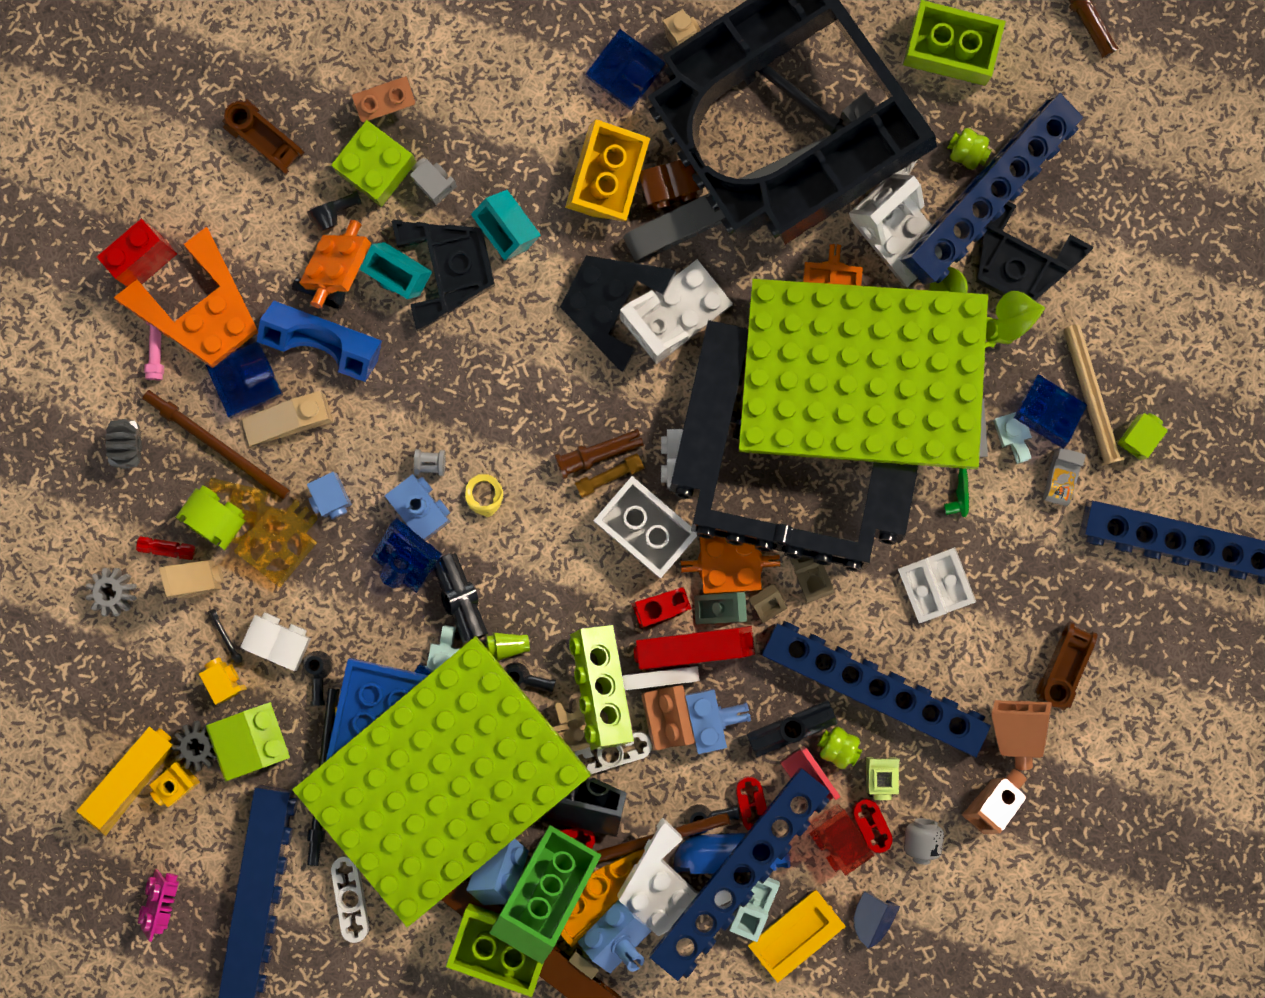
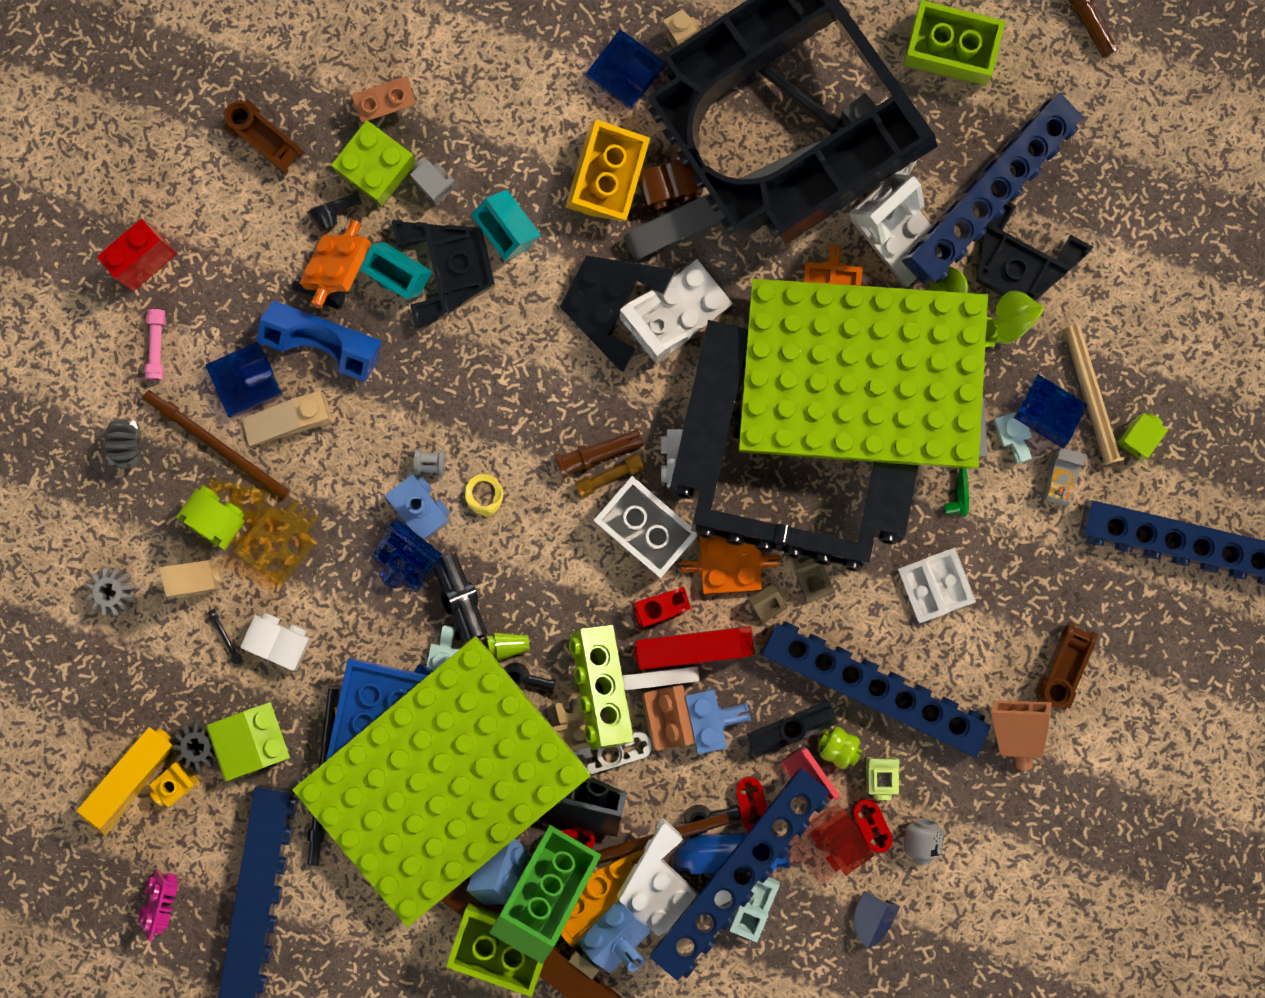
(165, 548): red axle -> none
(213, 325): orange wing -> none
(221, 681): yellow brick -> none
(317, 676): black bar -> none
(329, 496): medium blue brick -> none
(361, 919): white beam -> none
(720, 608): sand green slope -> none
(796, 935): yellow piece -> none
(969, 148): lime piece -> none
(990, 811): nougat torso -> none

